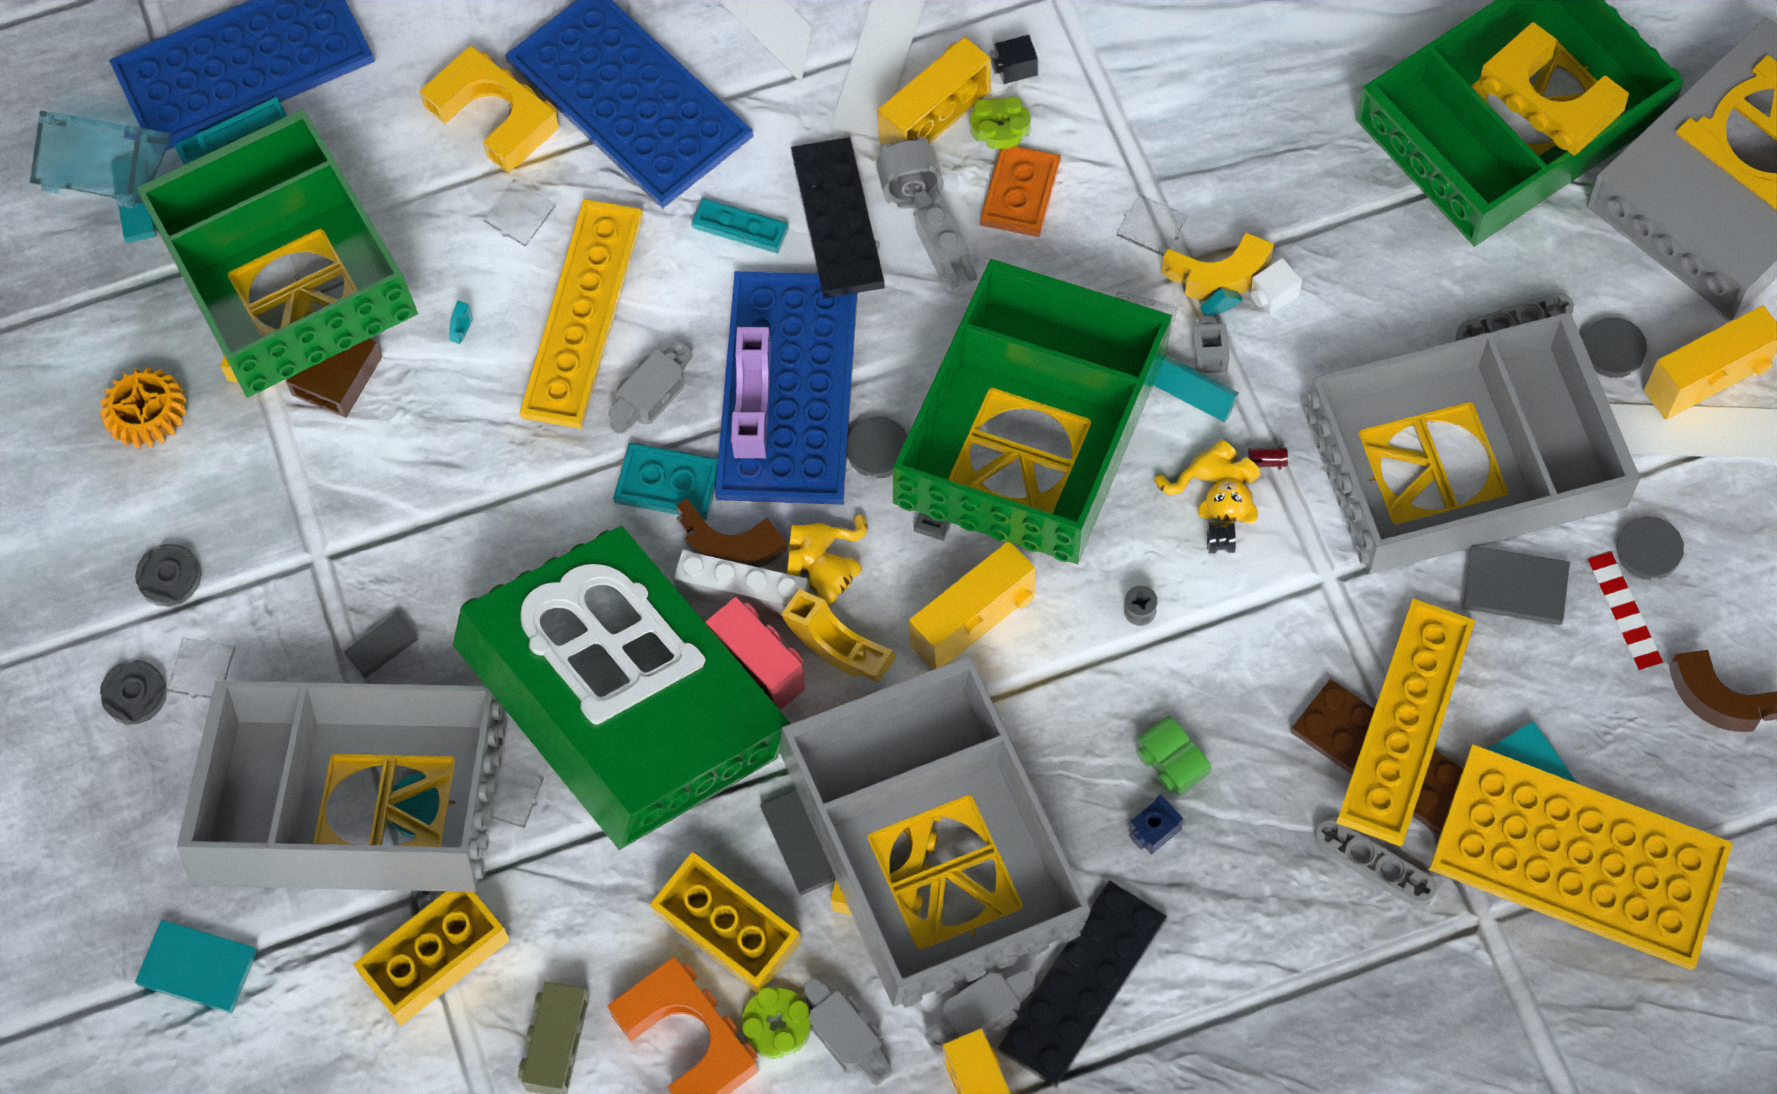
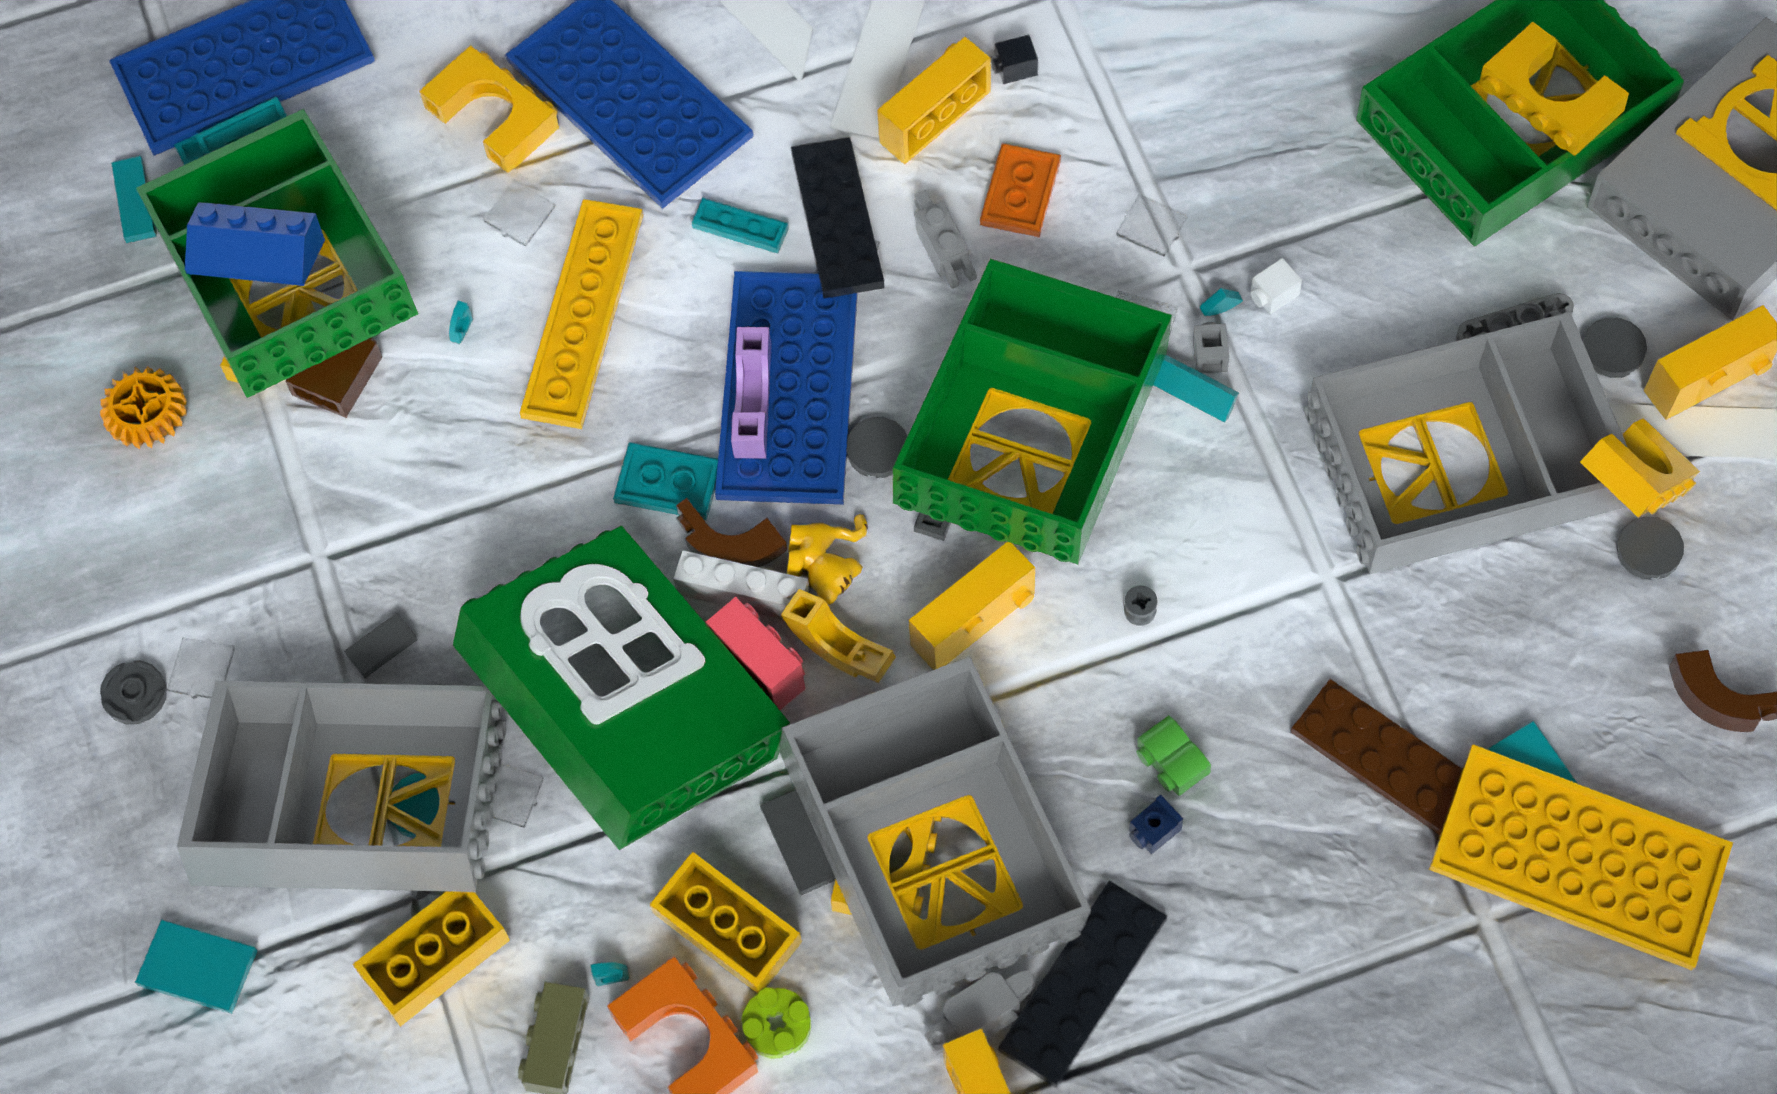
(95, 156): clear light blue windscreen -> none
(168, 575): dark grey tile -> none
(252, 243): none -> blue slope
(609, 973): none -> teal tile
(650, 387): light grey hinge -> none
(845, 1033): light grey hinge -> none
(908, 169): light grey brick -> none
(1007, 110): lime plate -> none
(1221, 537): black wheel -> none
(1228, 496): yellow animal -> none
(1232, 273): yellow arch -> none
(1269, 456): dark red pin -> none
(1378, 857): light grey beam -> none
(1406, 722): yellow plate -> none
(1516, 585): dark grey tile -> none
(1625, 611): sticker -> none
(1645, 473): none -> yellow arch

